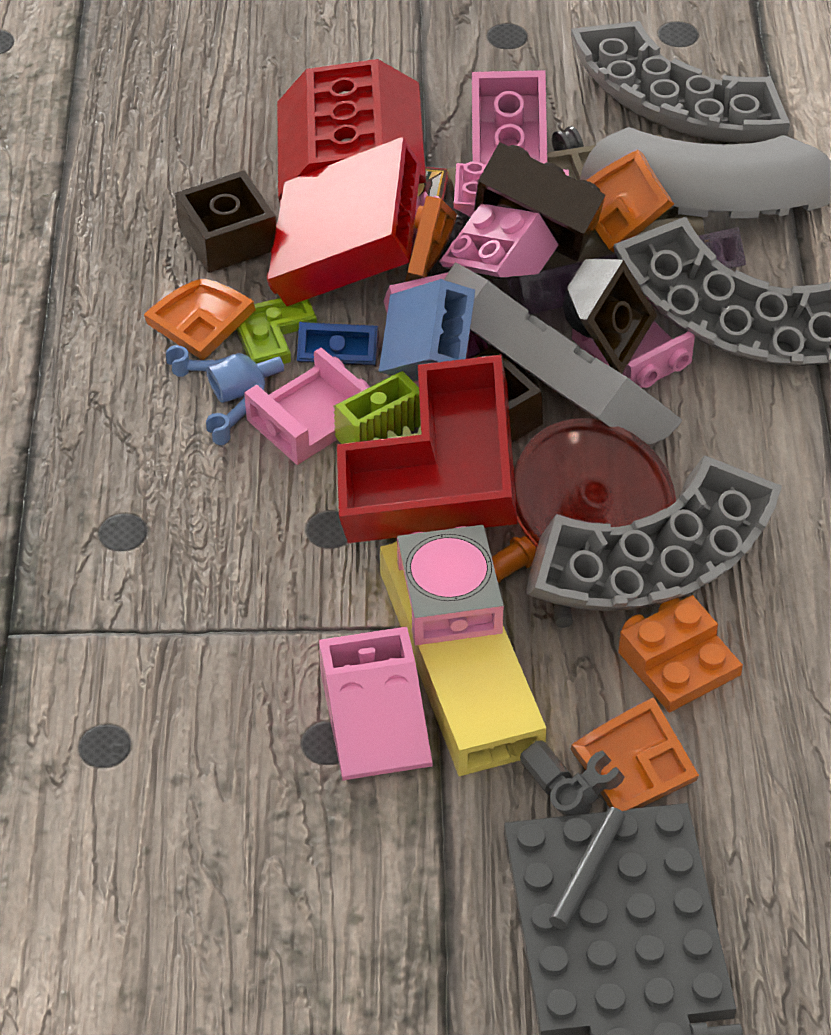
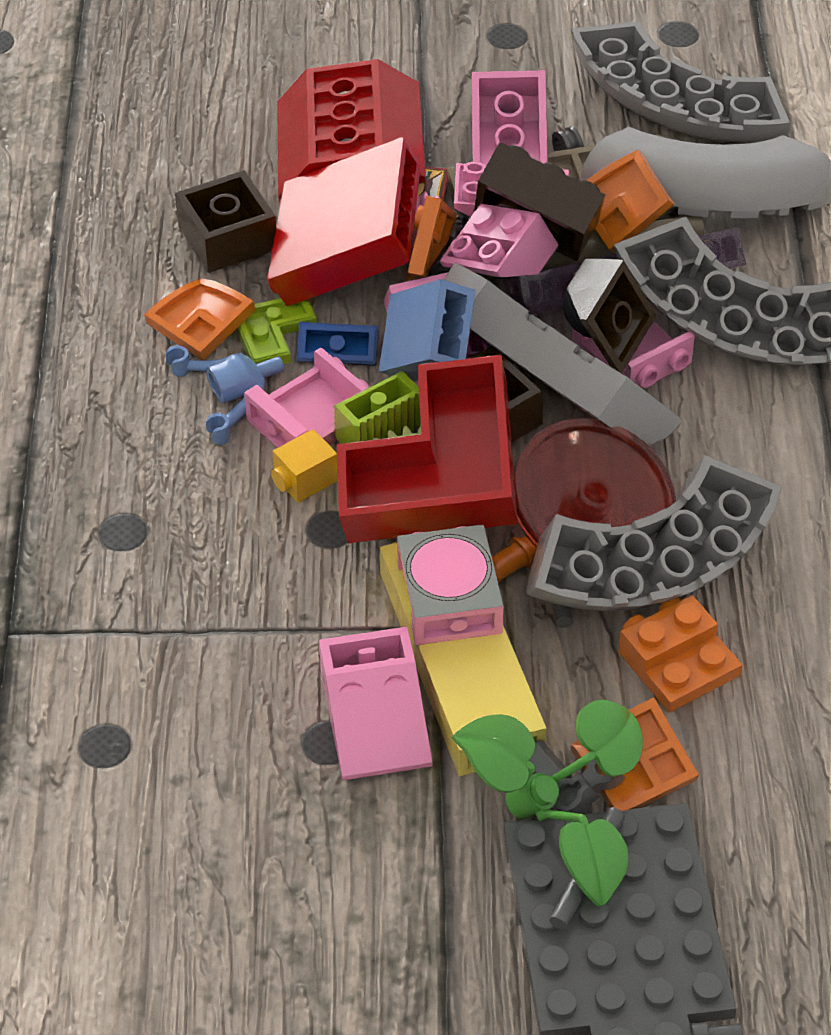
(304, 466): none -> yellow brick
(500, 756): none -> bright green plant

